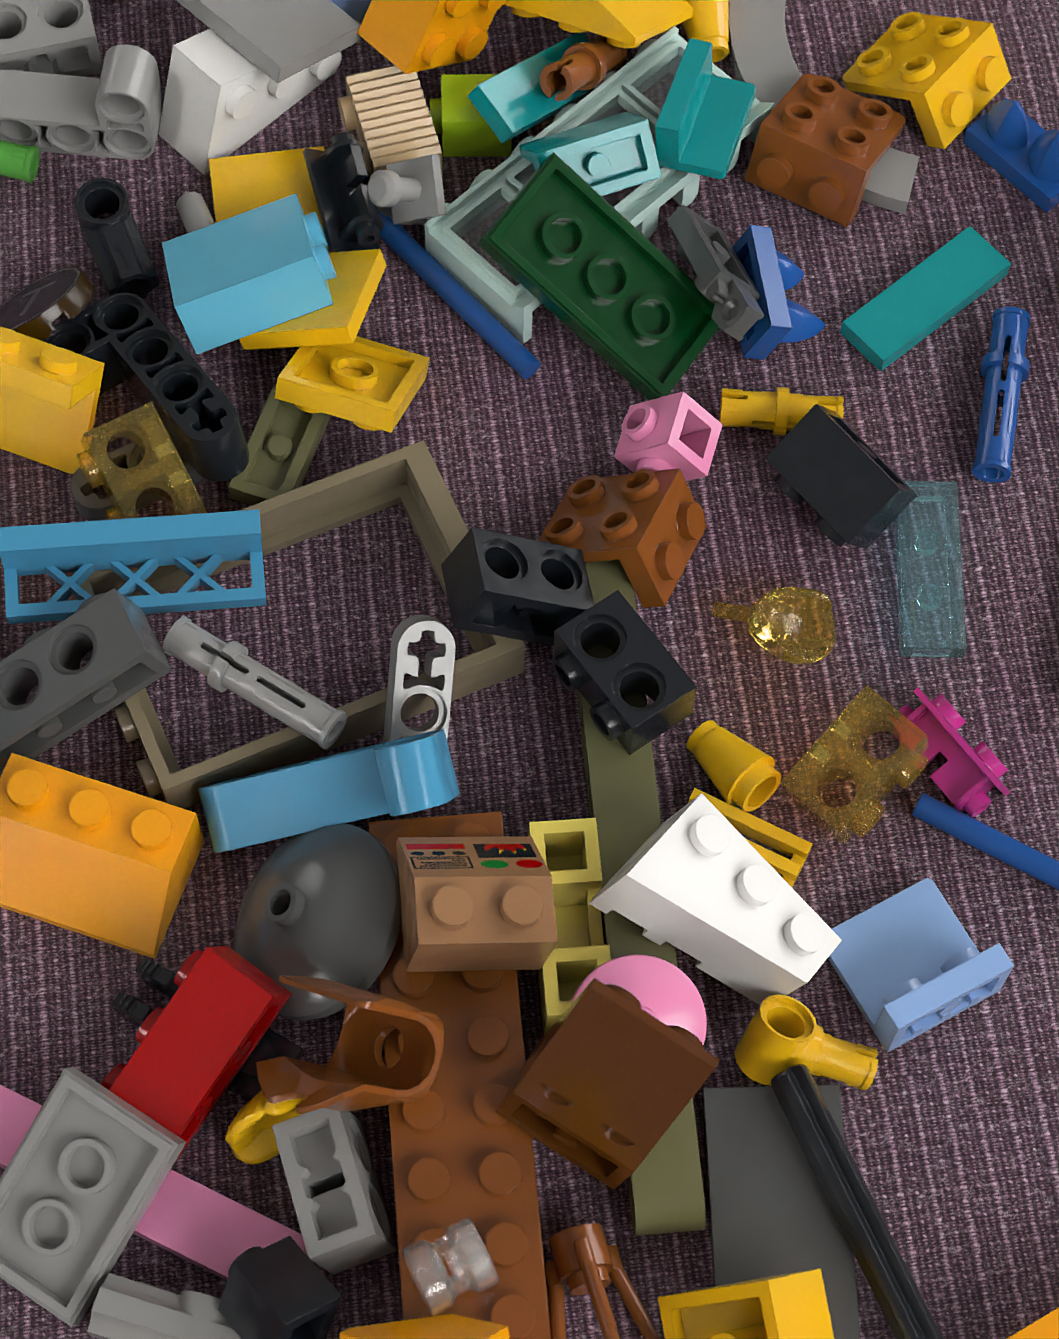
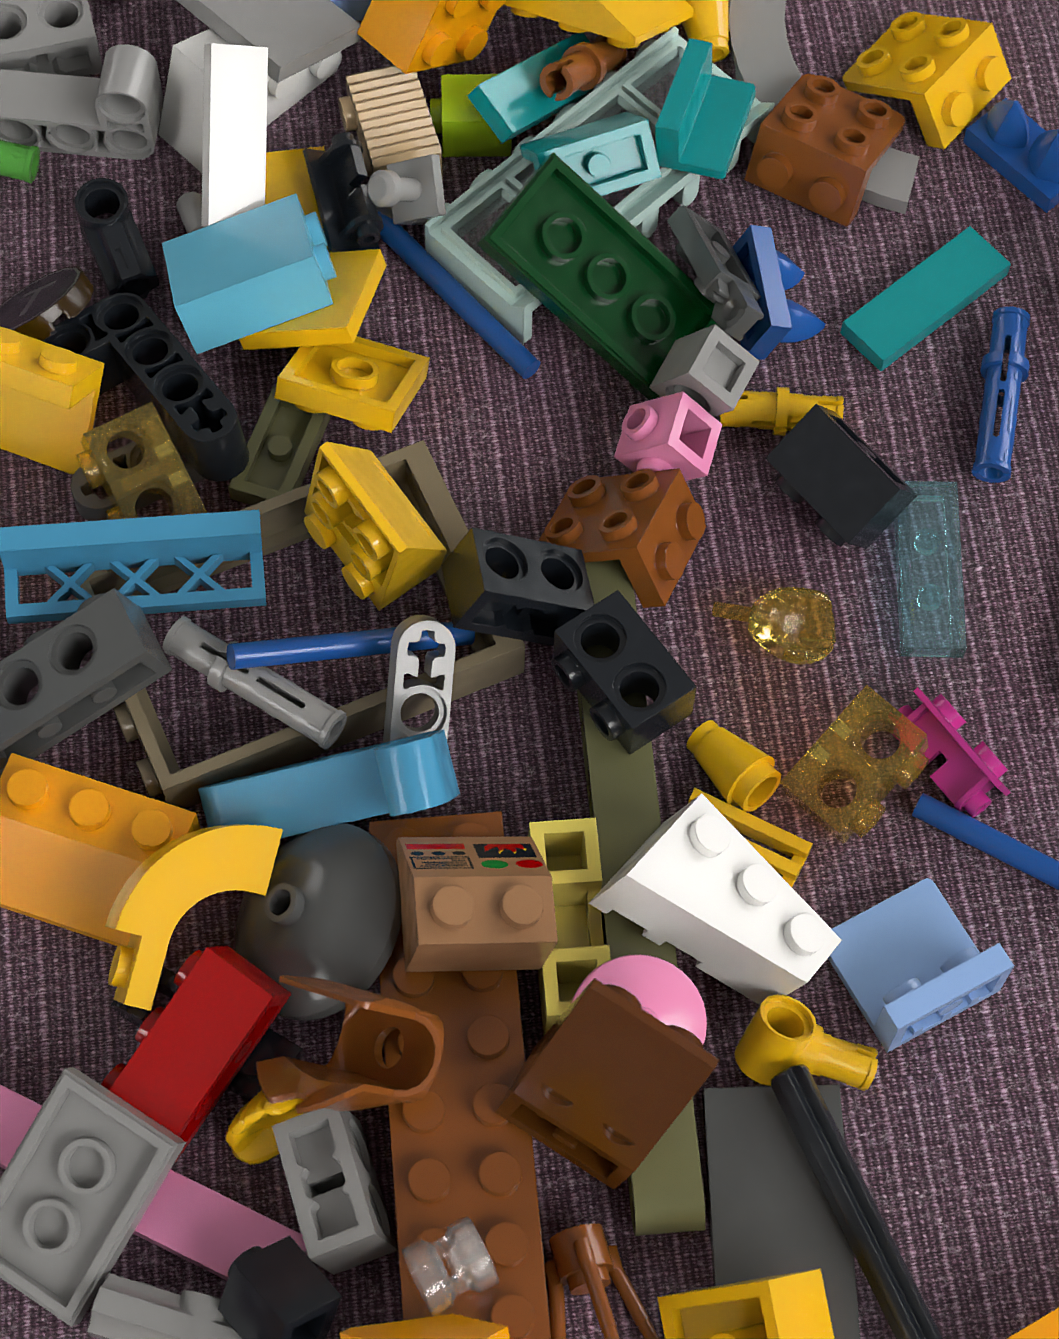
(173, 882): none -> yellow arch
(233, 130): none -> white tile
(329, 647): none -> blue bar
(369, 525): none -> yellow slope
(708, 369): none -> light grey brick

